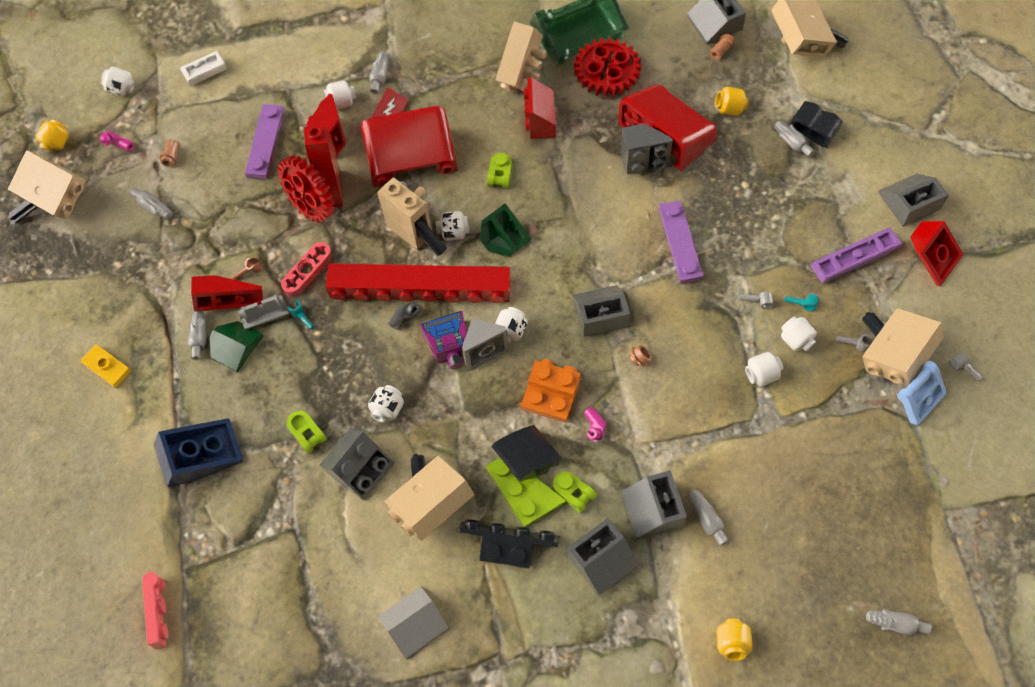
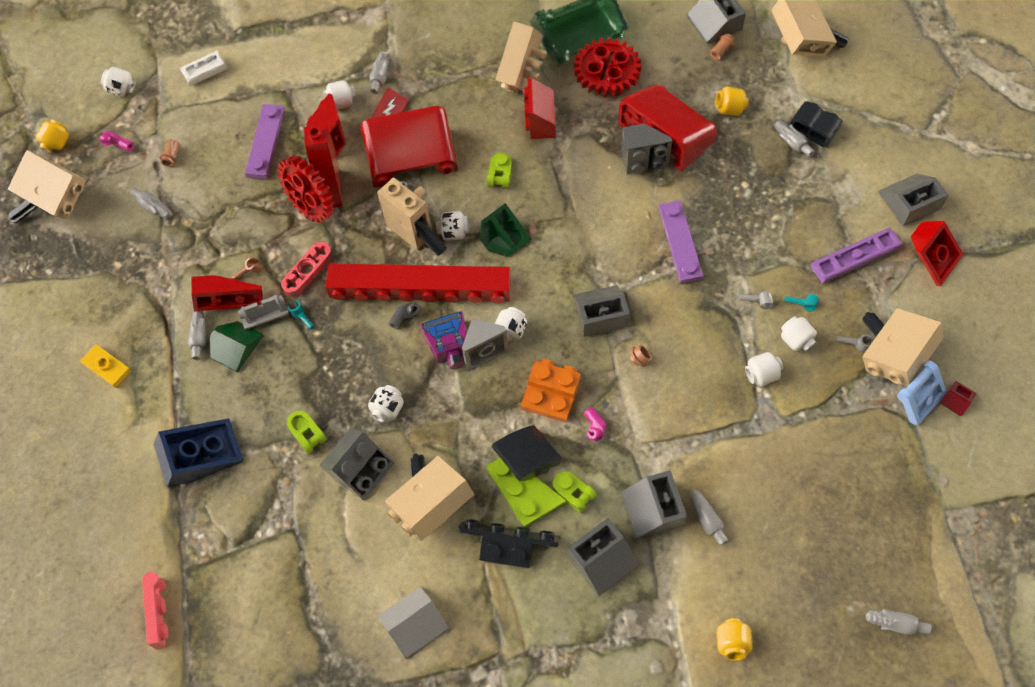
(958, 398): none -> dark red slope
(961, 360): light grey hand -> none

